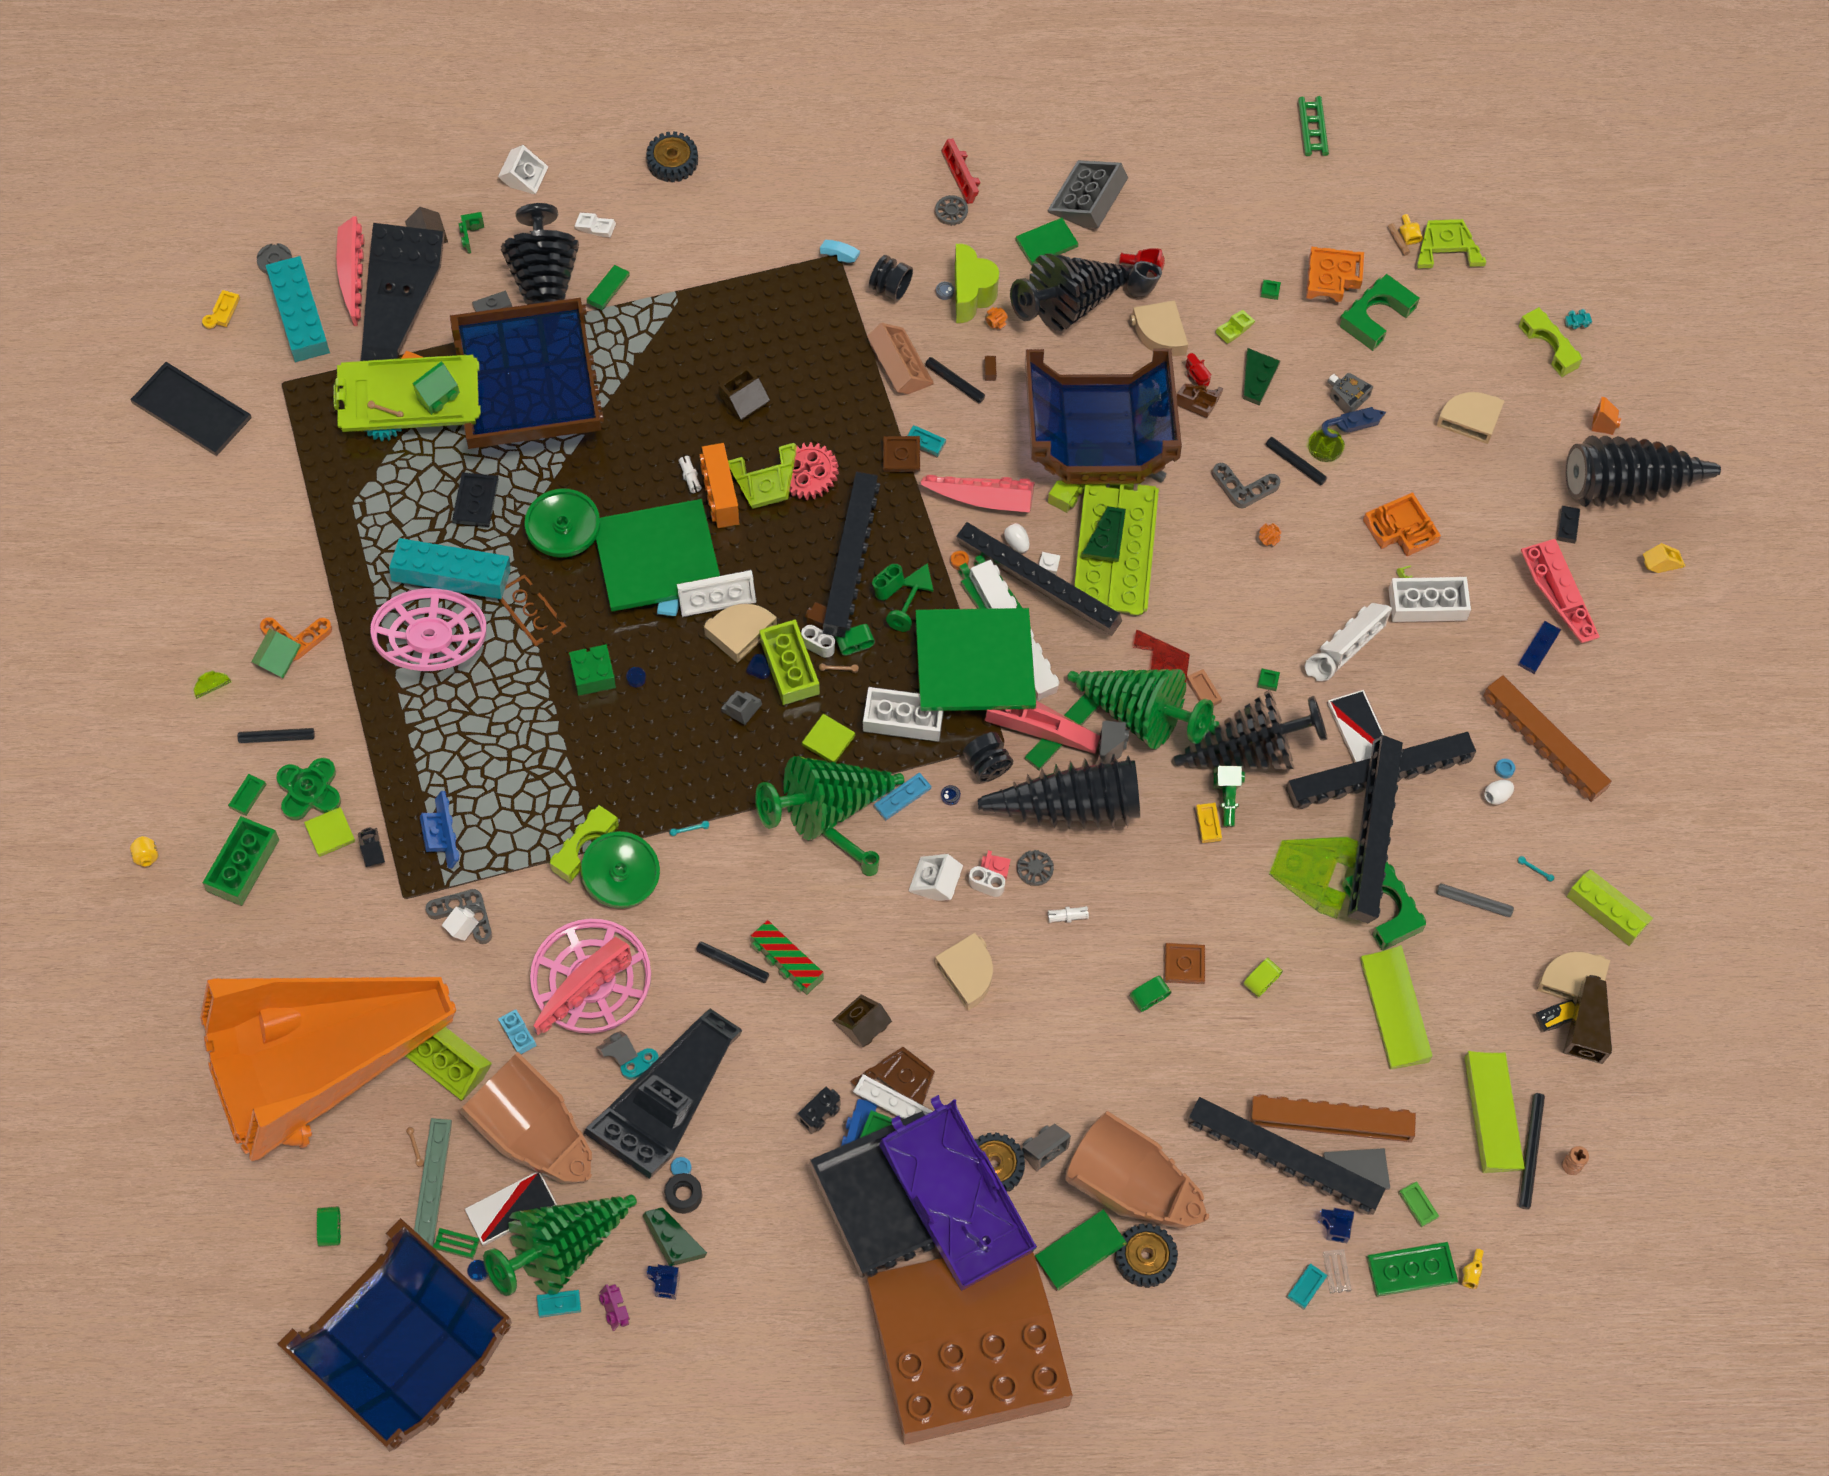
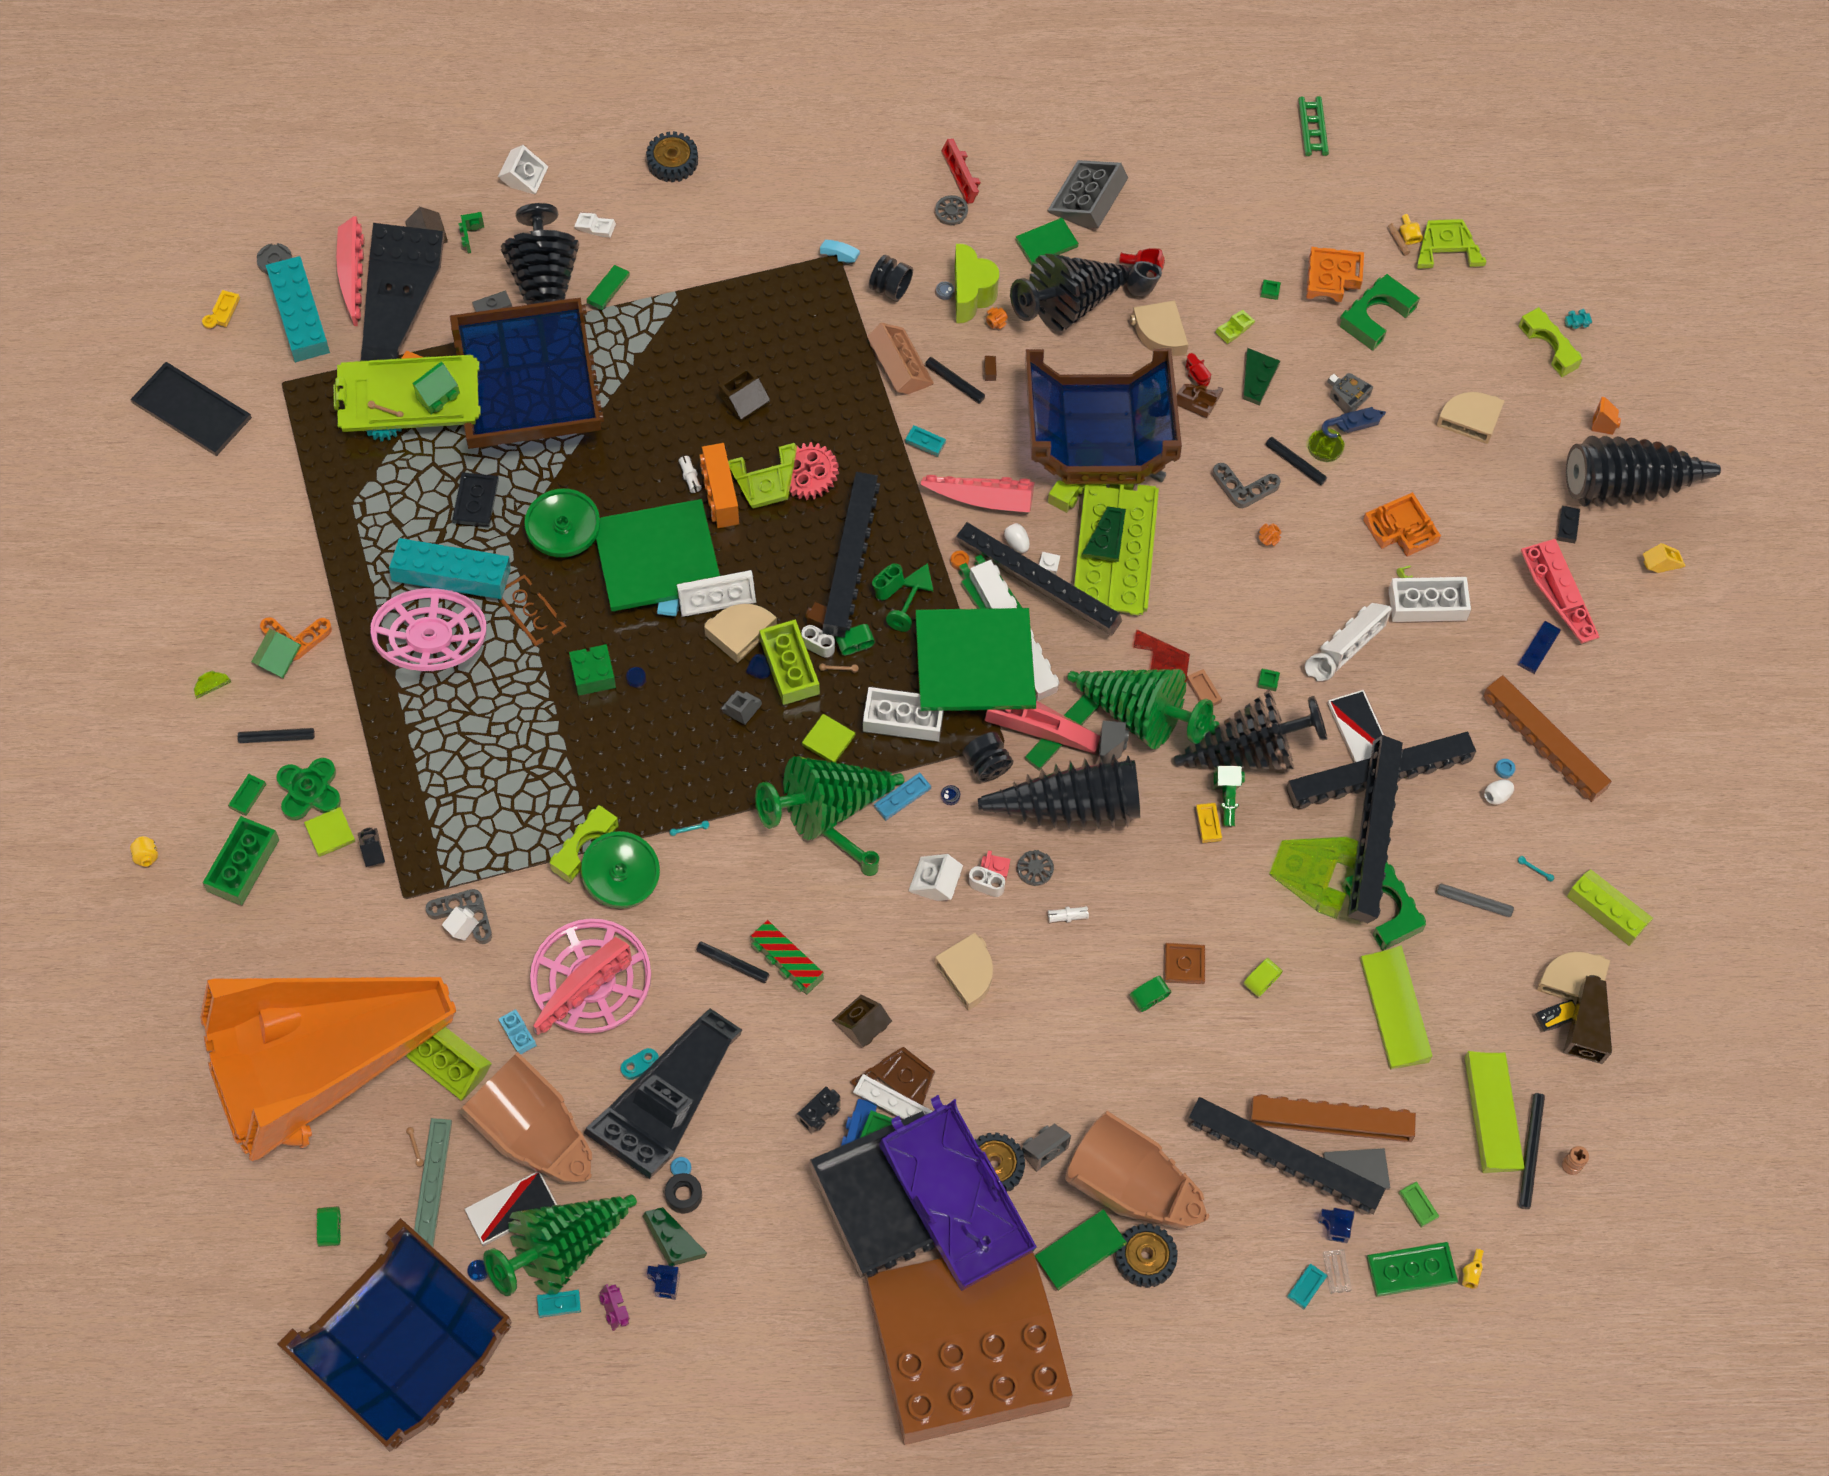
(438, 830): blue bracket -> none
(440, 1238): green tile -> none
(619, 1047): dark grey brick -> none
(901, 453): reddish brown tile -> none

